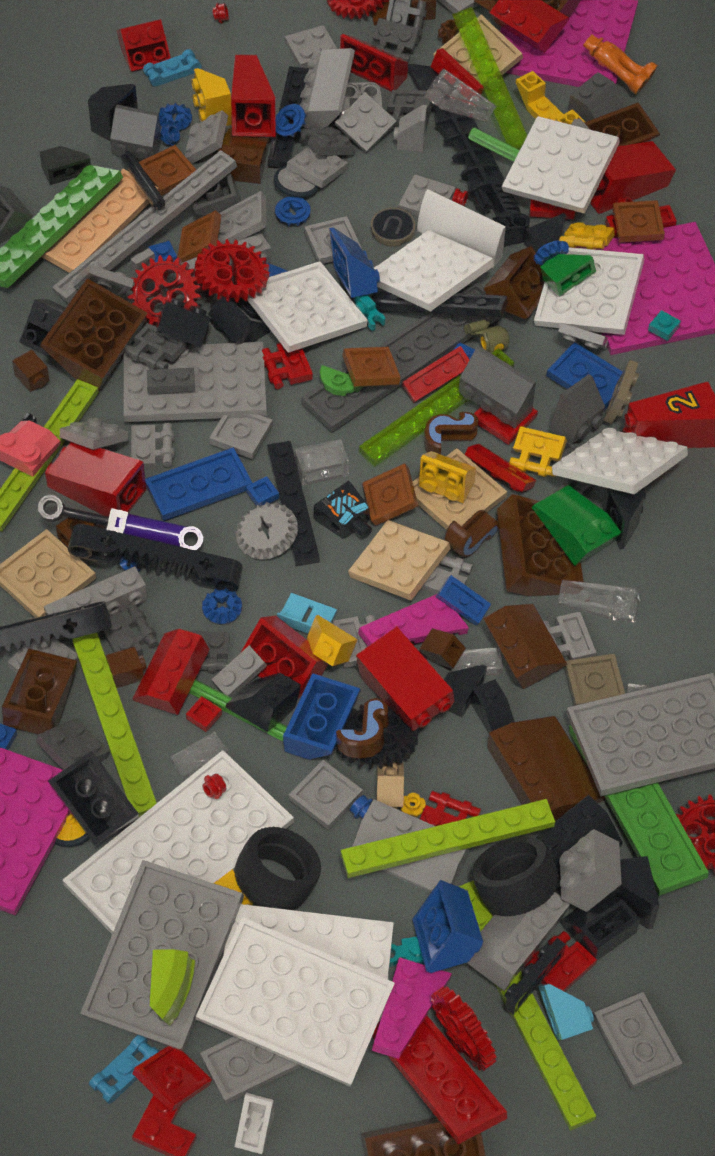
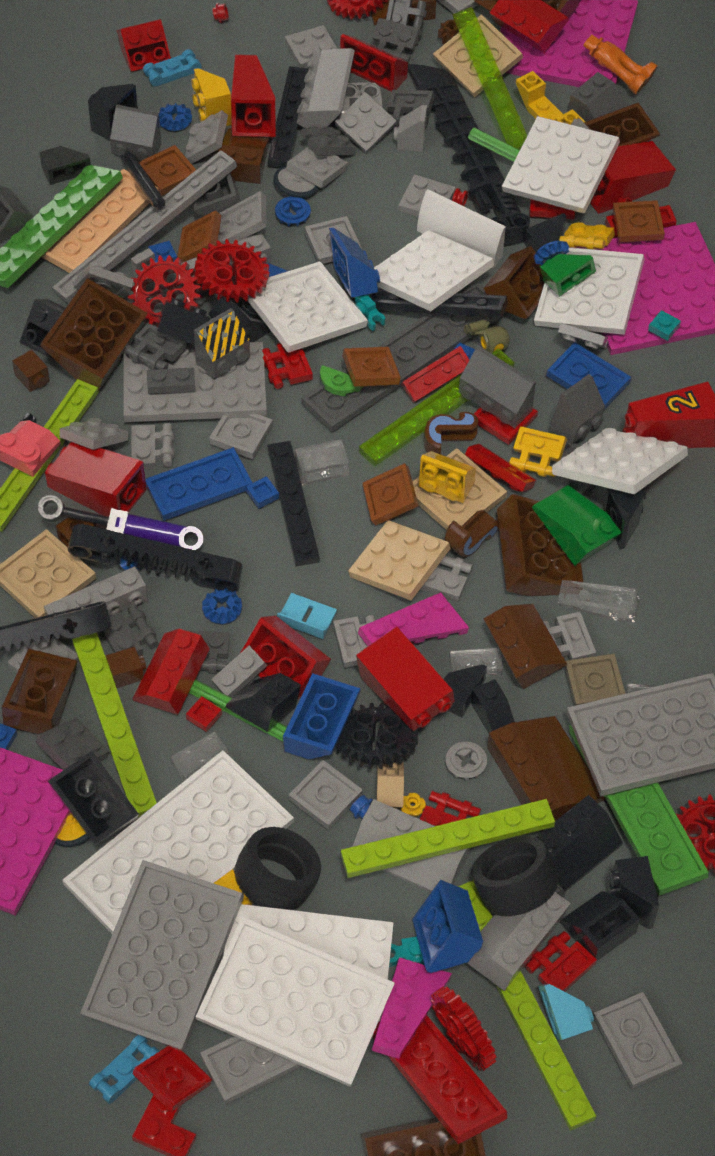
(170, 134): blue plate -> none
(170, 982): lime slope -> none
(214, 786): red plate -> none
(221, 344): none -> slope
(255, 1123): white slope -> none
(282, 531): light grey gear -> none
(293, 112): blue gear -> none
(330, 642): yellow slope -> none
(344, 512): torso -> none
(371, 739): reddish brown animal -> none
(393, 226): black tile -> none
(442, 648): reddish brown brick -> none
(444, 60): red plate -> none
(457, 97): clear slope -> none
(462, 751): none -> light grey gear
(463, 600): blue plate -> none
(534, 975): black plate -> none
(590, 870): light grey brick -> none
(622, 394): dark tan plate -> none

